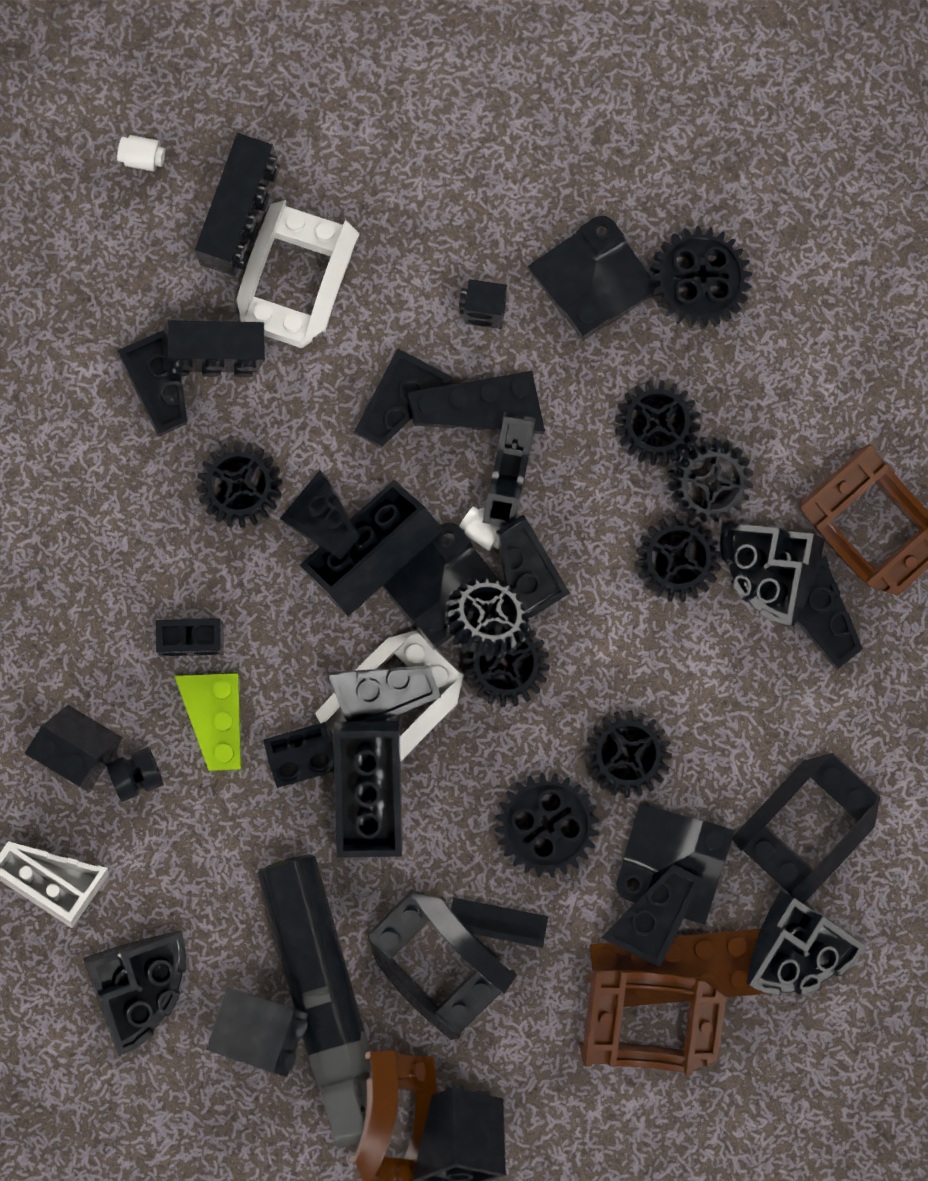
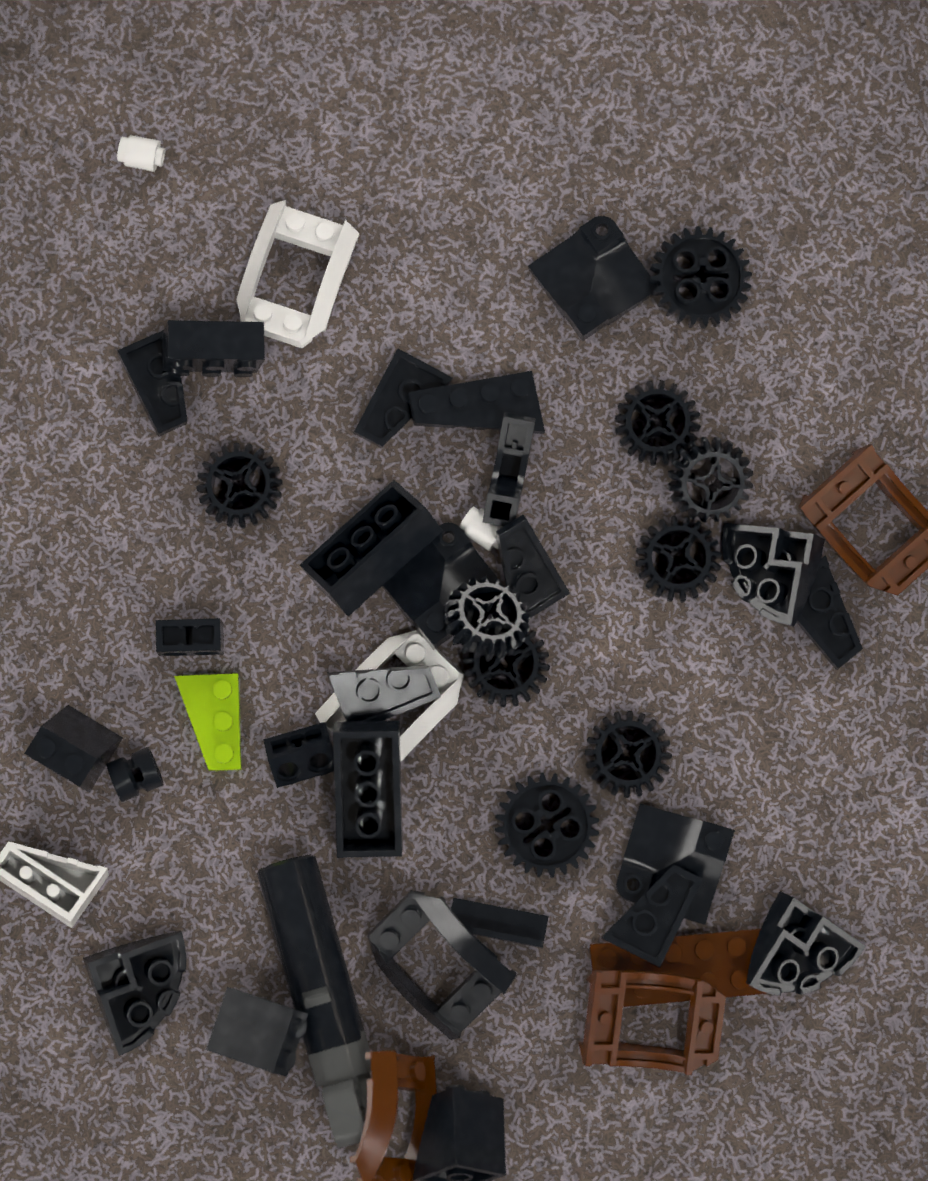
(237, 205): black brick -> none
(322, 517): black wing -> none
(483, 303): black brick -> none
(782, 861): black wedge -> none

